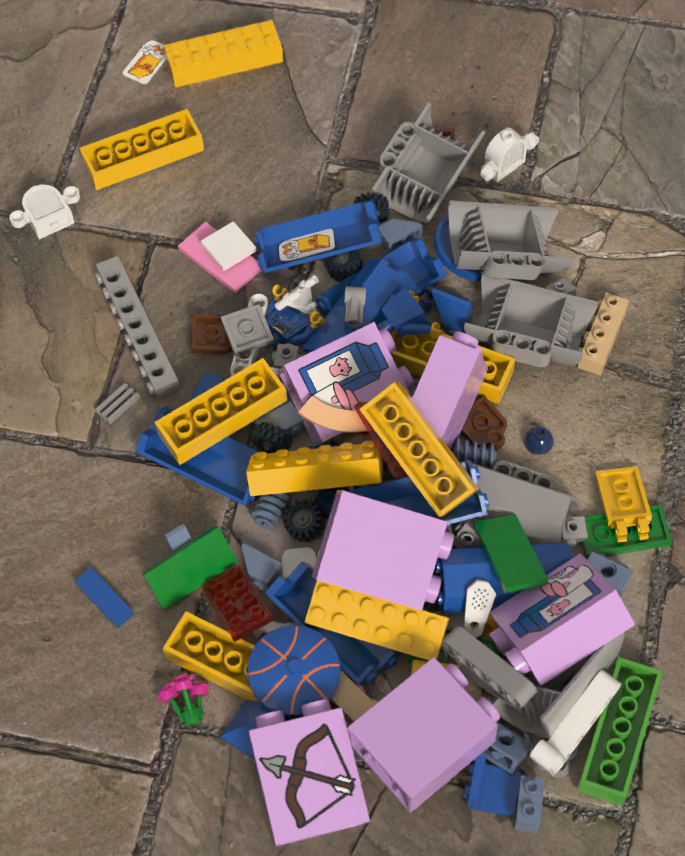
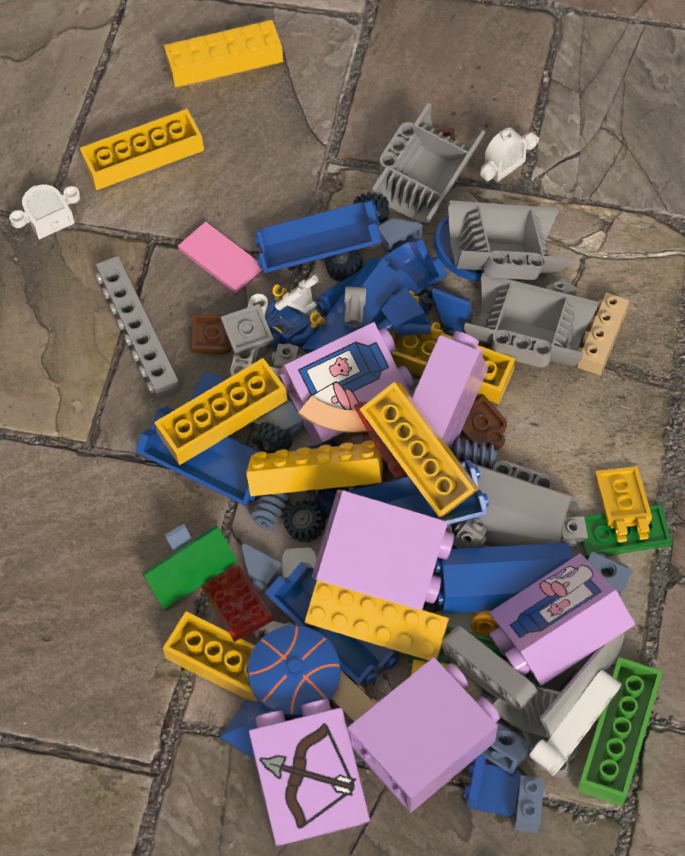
(104, 597): blue tile -> none
(115, 401): light grey tile -> none
(146, 62): sticker -> none
(197, 689): plant -> none
(228, 246): white tile -> none
(307, 245): sticker -> none
(477, 614): white piece -> none
(510, 553): green tile -> none
(538, 440): dark blue brick -> none

